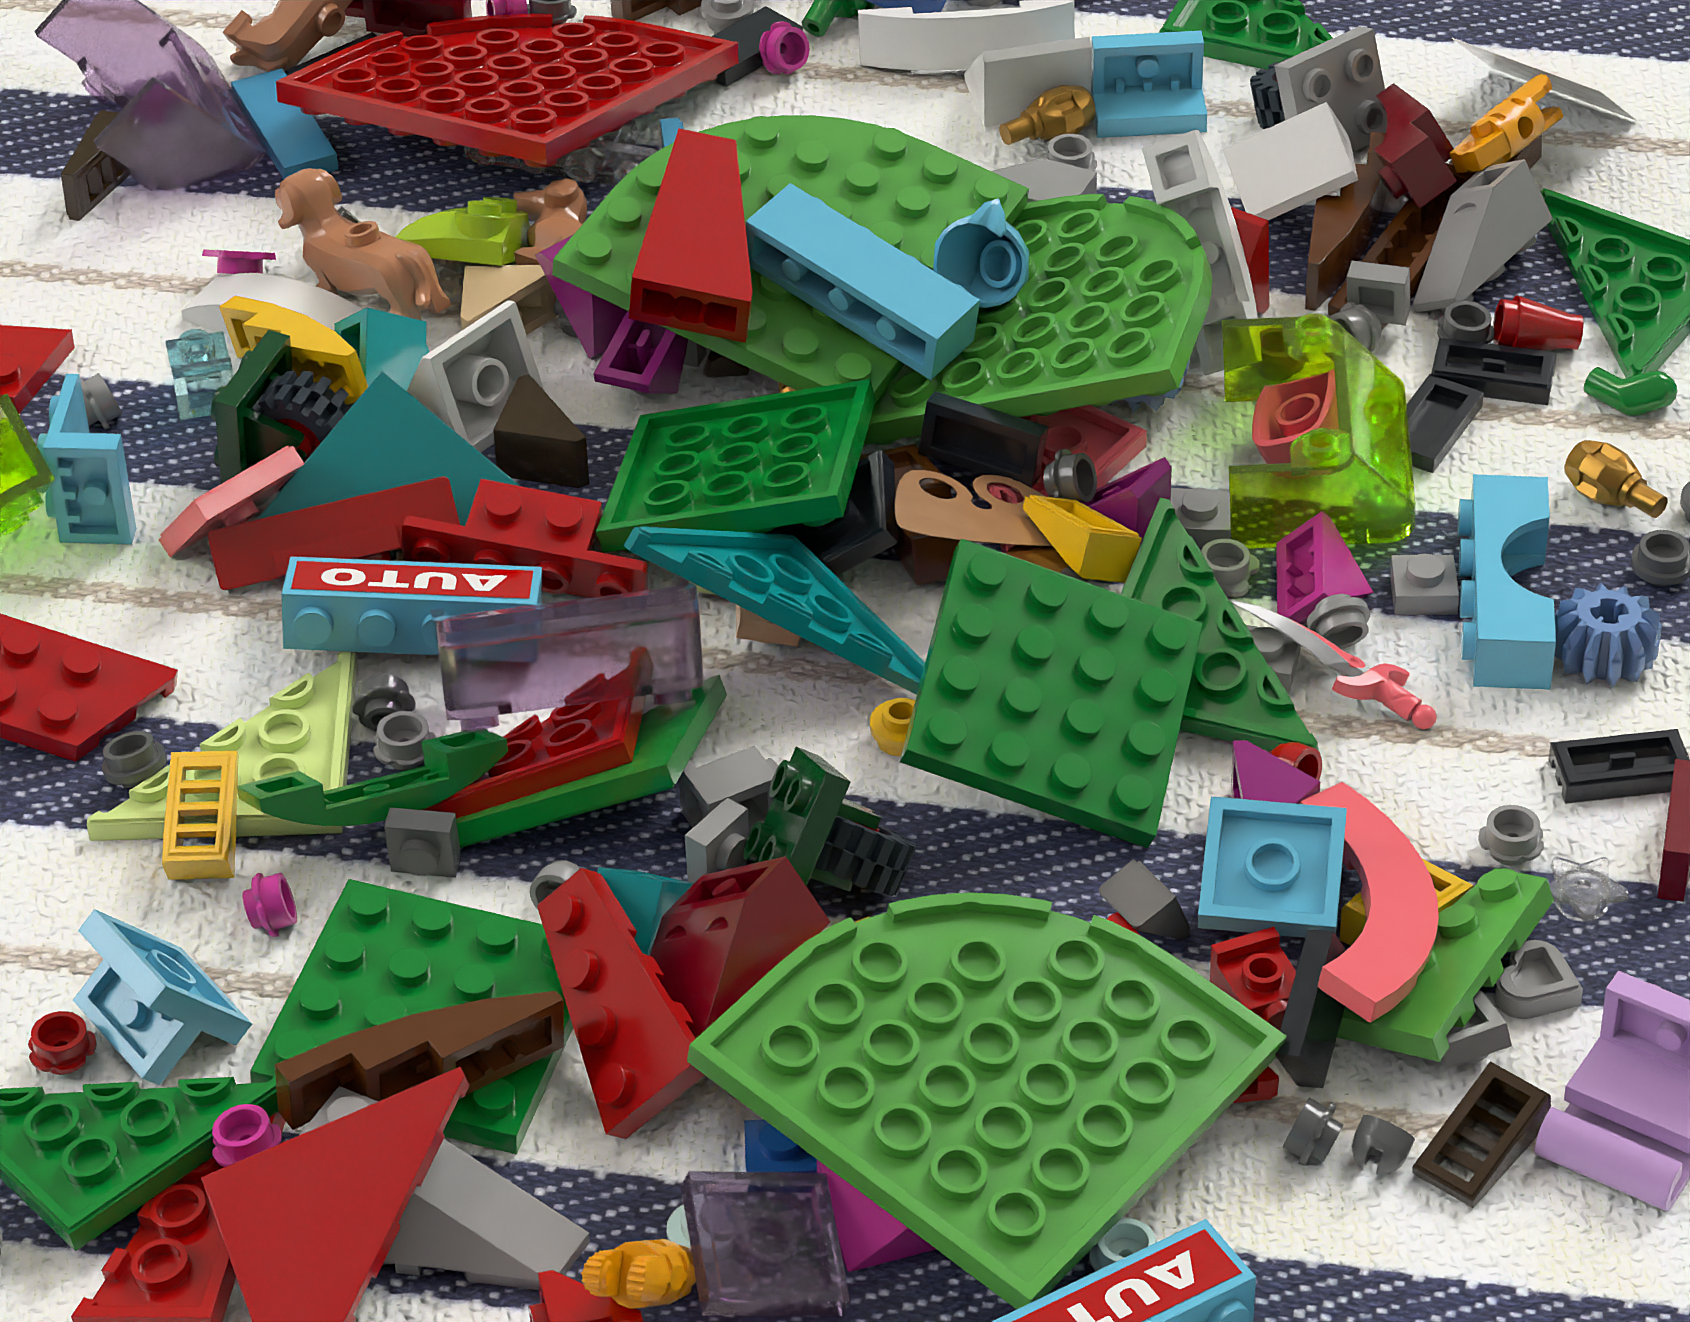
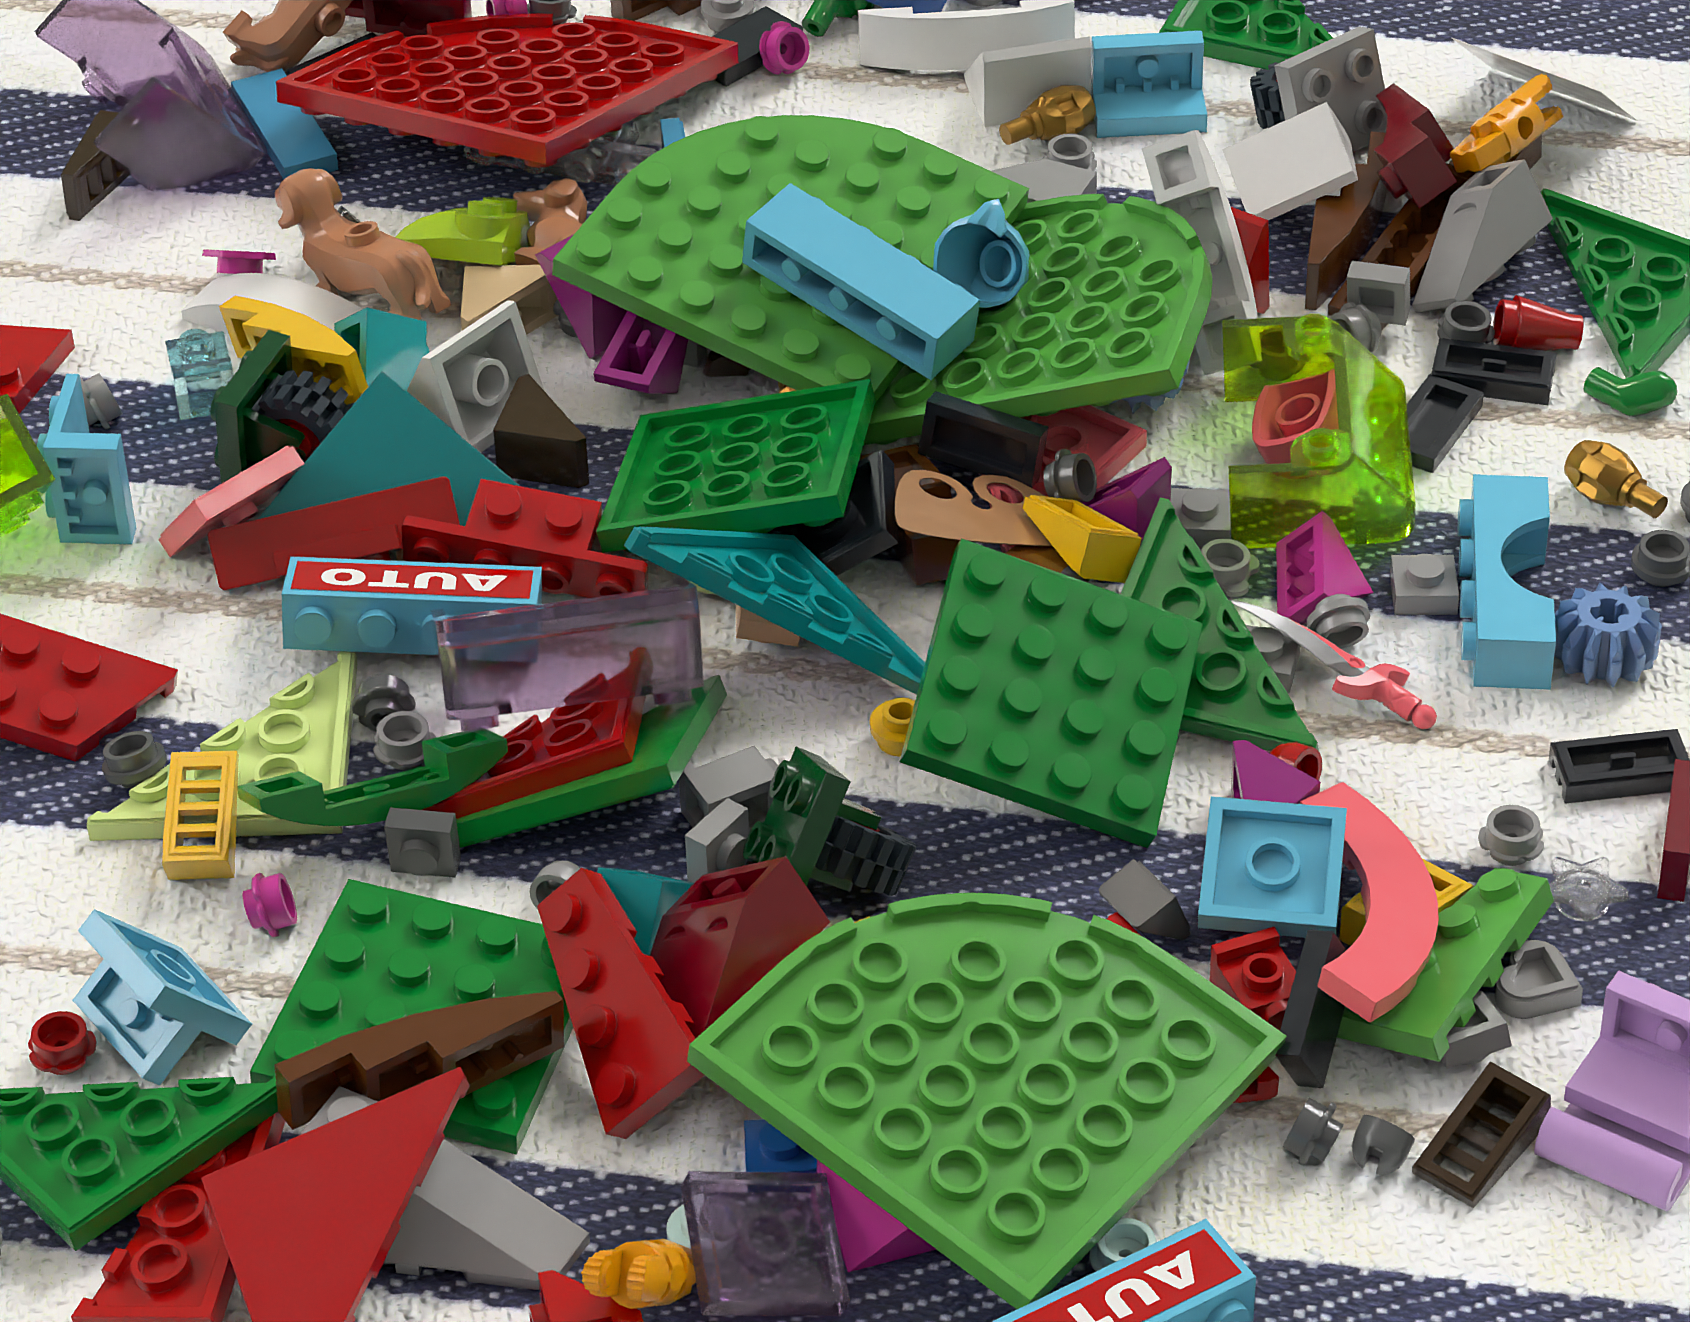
(242, 1133): dark pink plate -> none
(695, 246): red slope -> none

